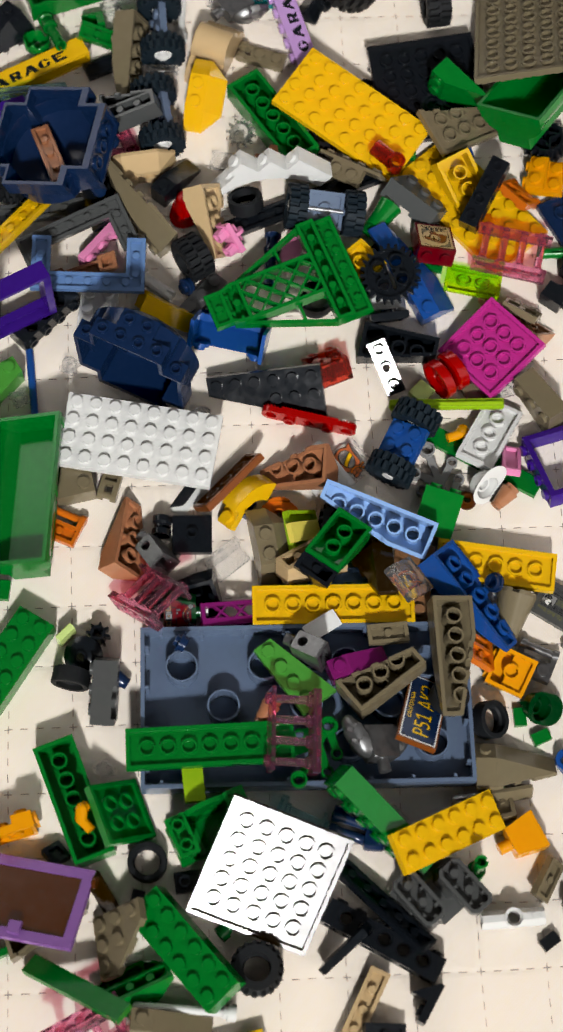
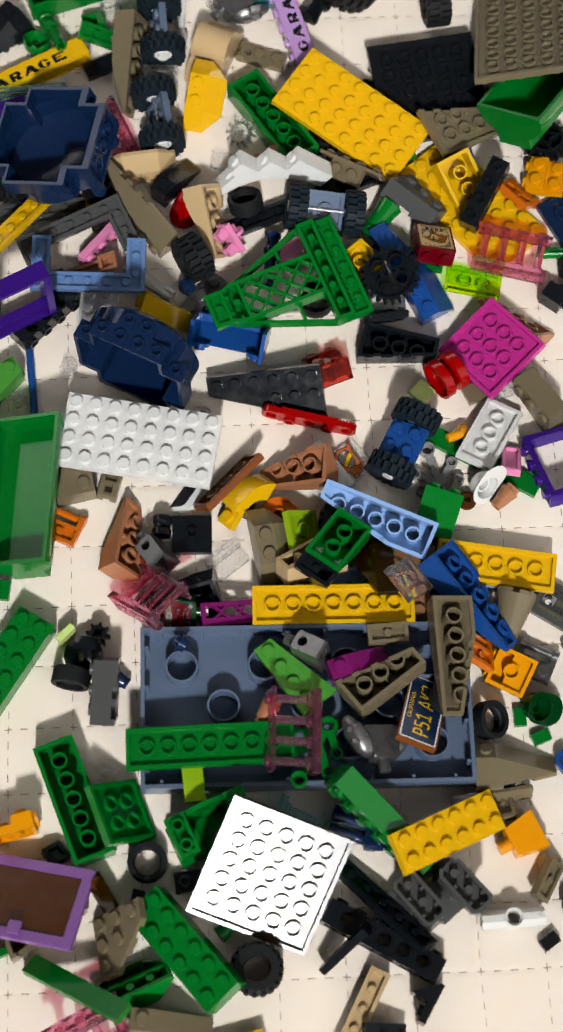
(48, 150): nougat tile -> none
(81, 816): light orange arm -> none
(133, 107): dark grey wedge -> none
(228, 1012): white piece -> none
(302, 530): light yellow tile -> none
(323, 624): white sticker -> none
(382, 356): tile -> none
(387, 156): clear red piece -> none
(454, 85): green slope -> none
(460, 404): lime axle -> none
(478, 866): green pin -> none
(494, 582): dark blue plate -> none
(527, 314): dark tan plate -> none

